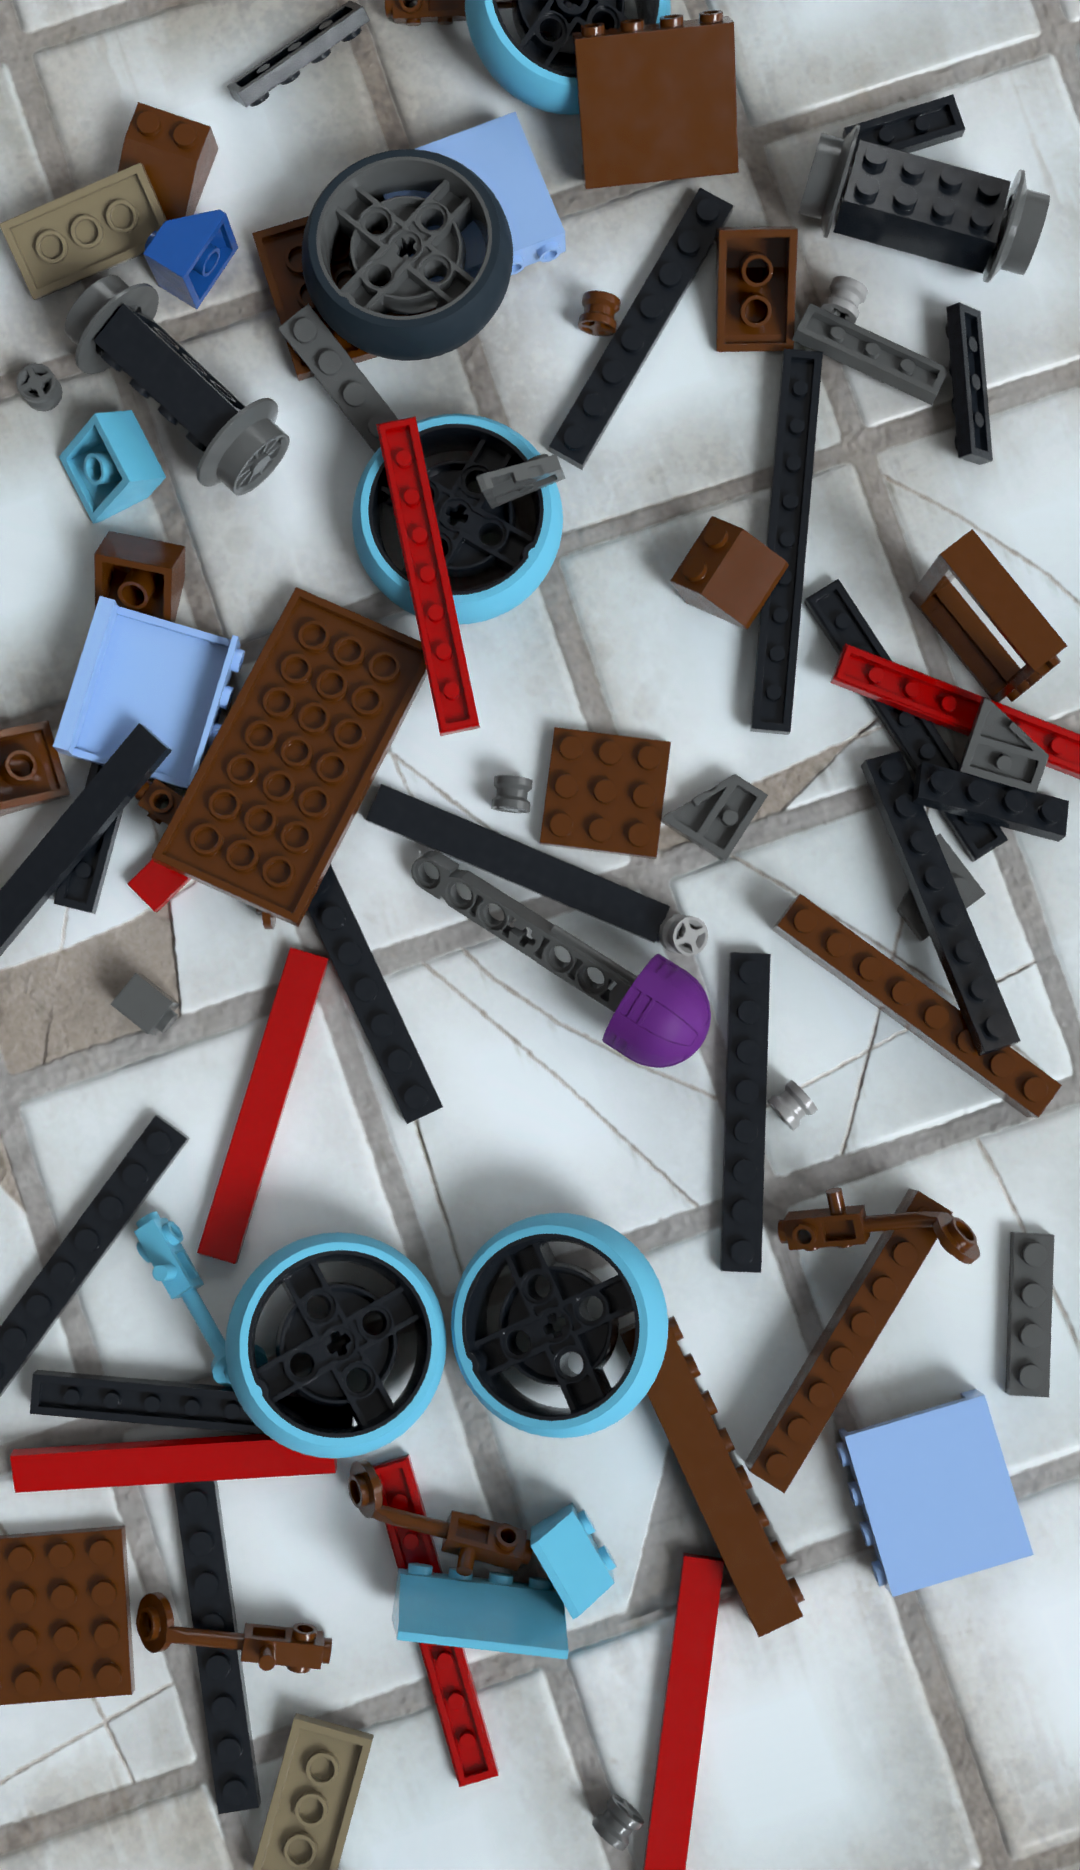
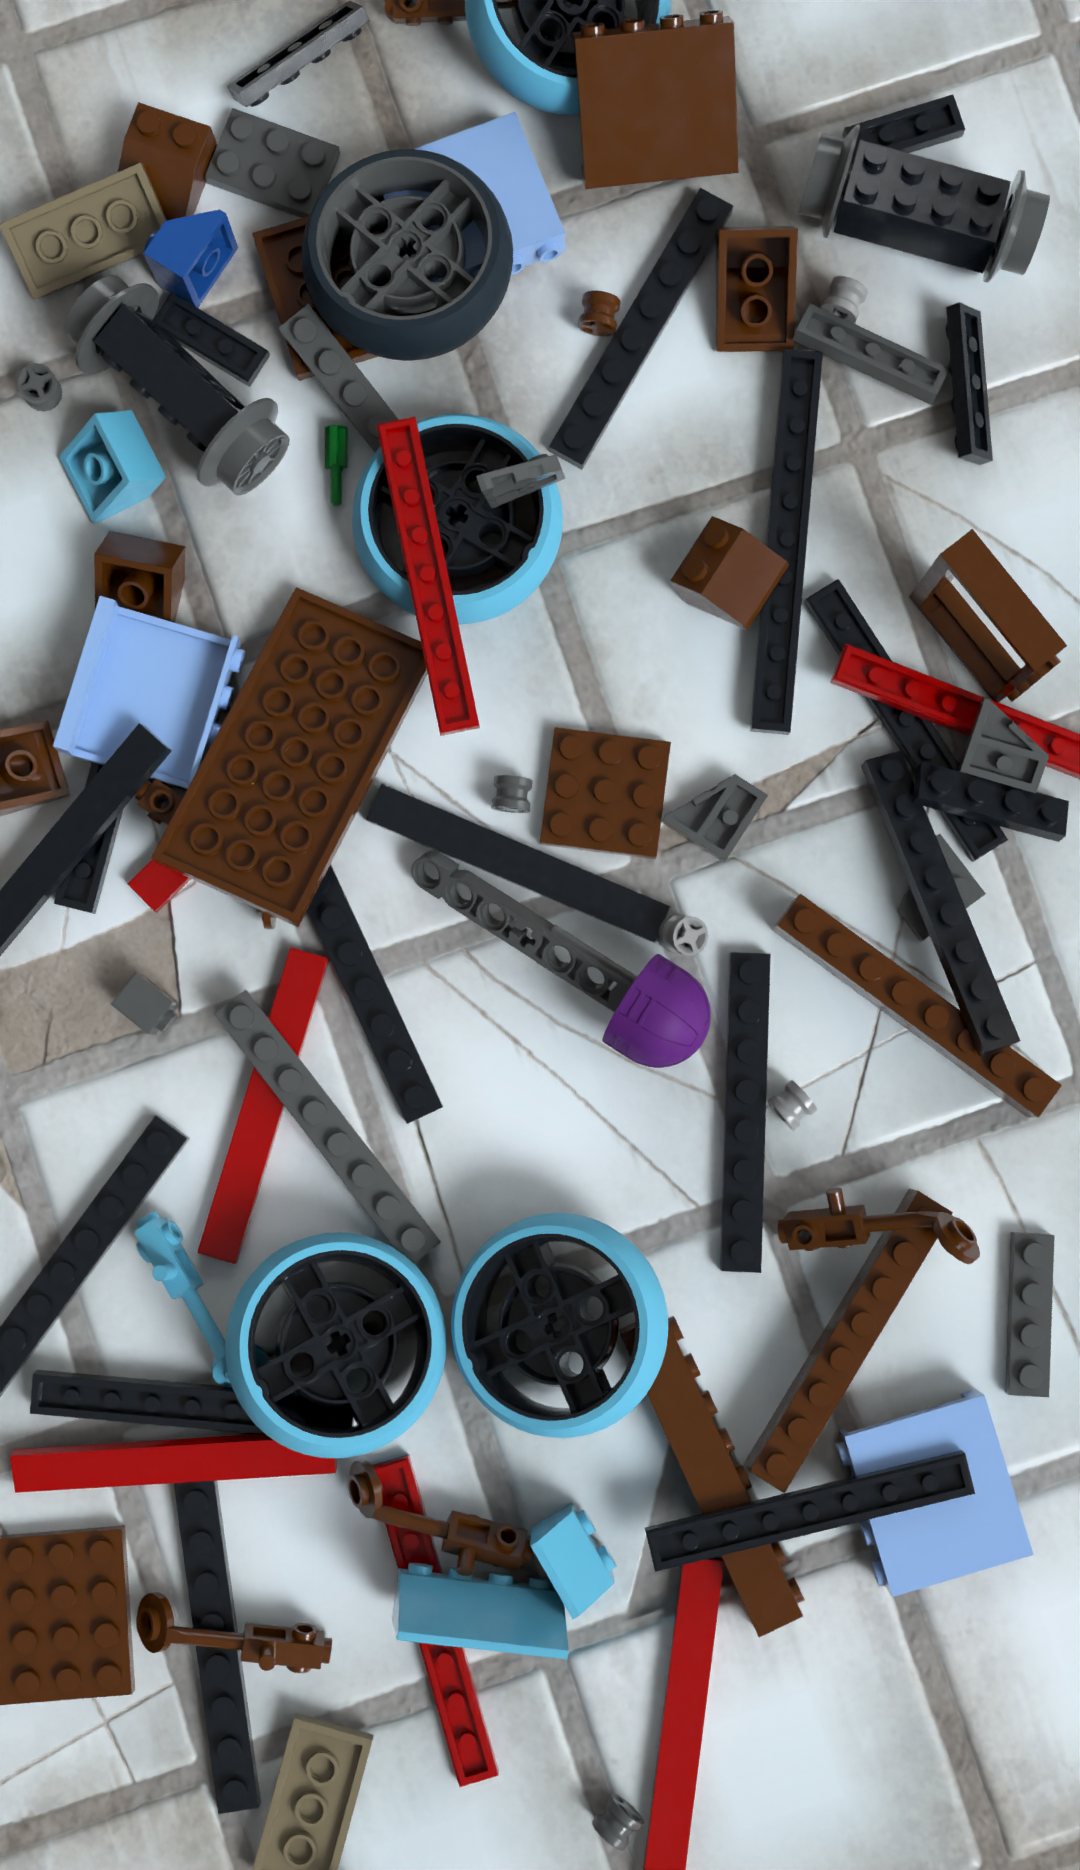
(212, 339): none -> black tile
(271, 164): none -> dark grey plate
(327, 1127): none -> dark grey plate
(336, 459): none -> green axle
(809, 1510): none -> black tile

